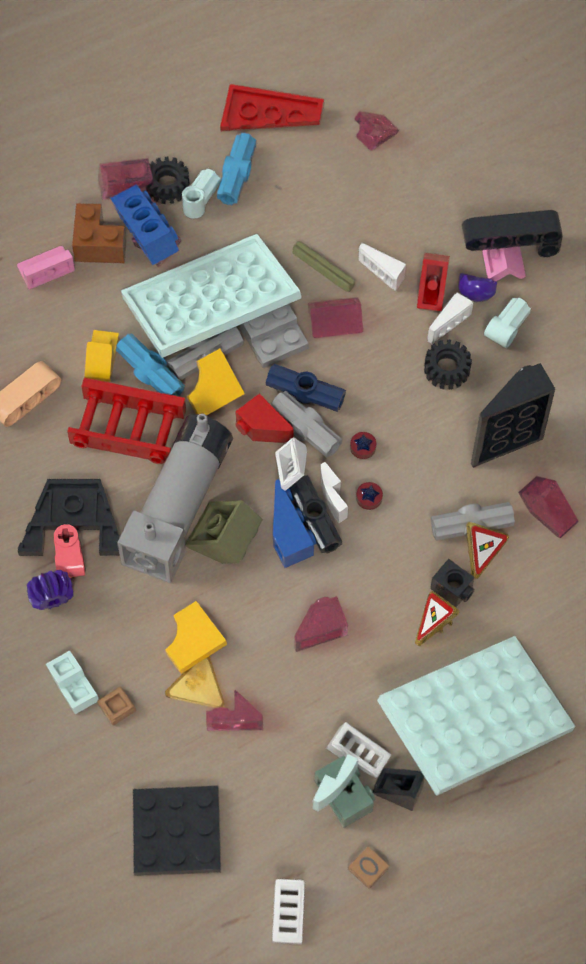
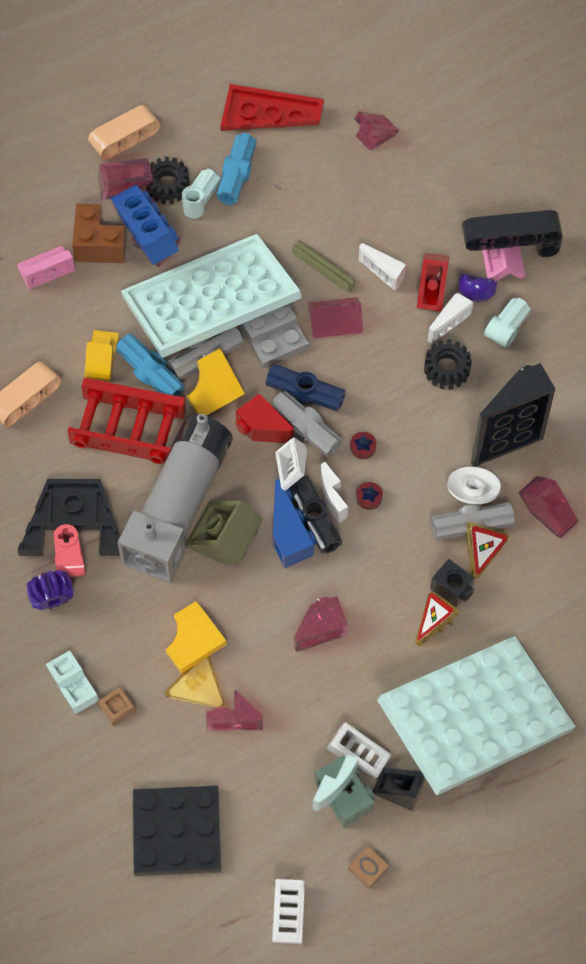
(124, 132): none -> light nougat beam
(473, 485): none -> white dish

